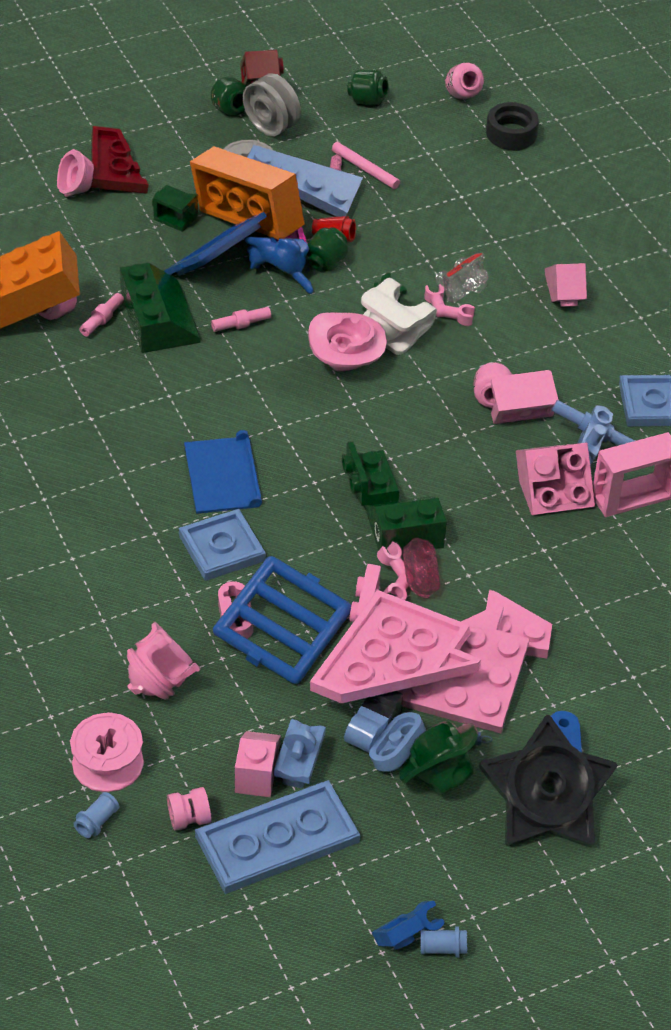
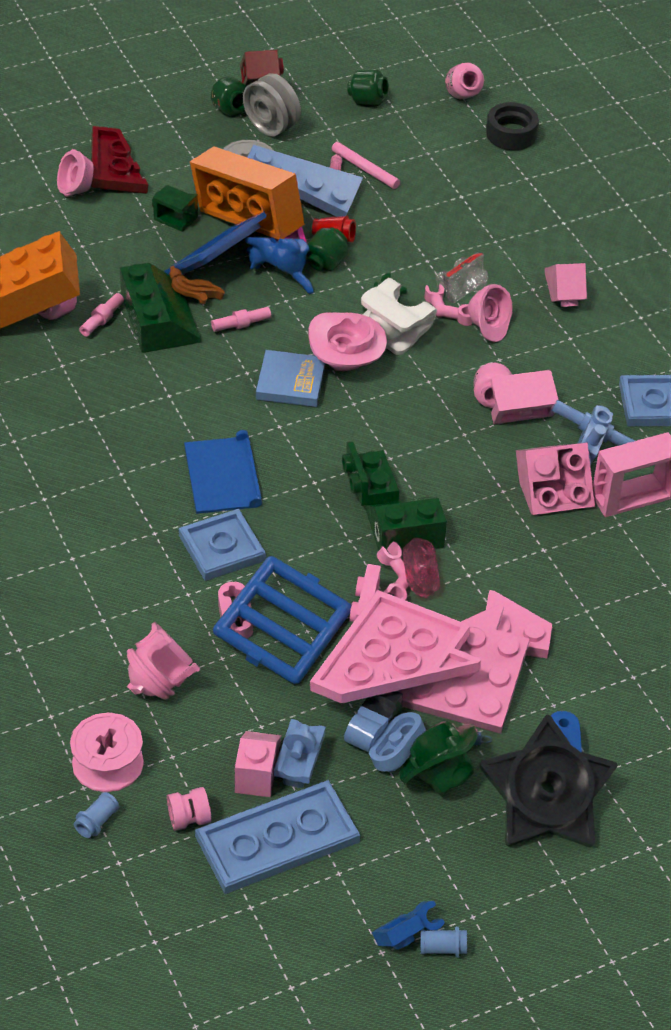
(196, 288): none -> dark orange piece
(290, 378): none -> medium blue tile
(491, 311): none -> bright pink hat

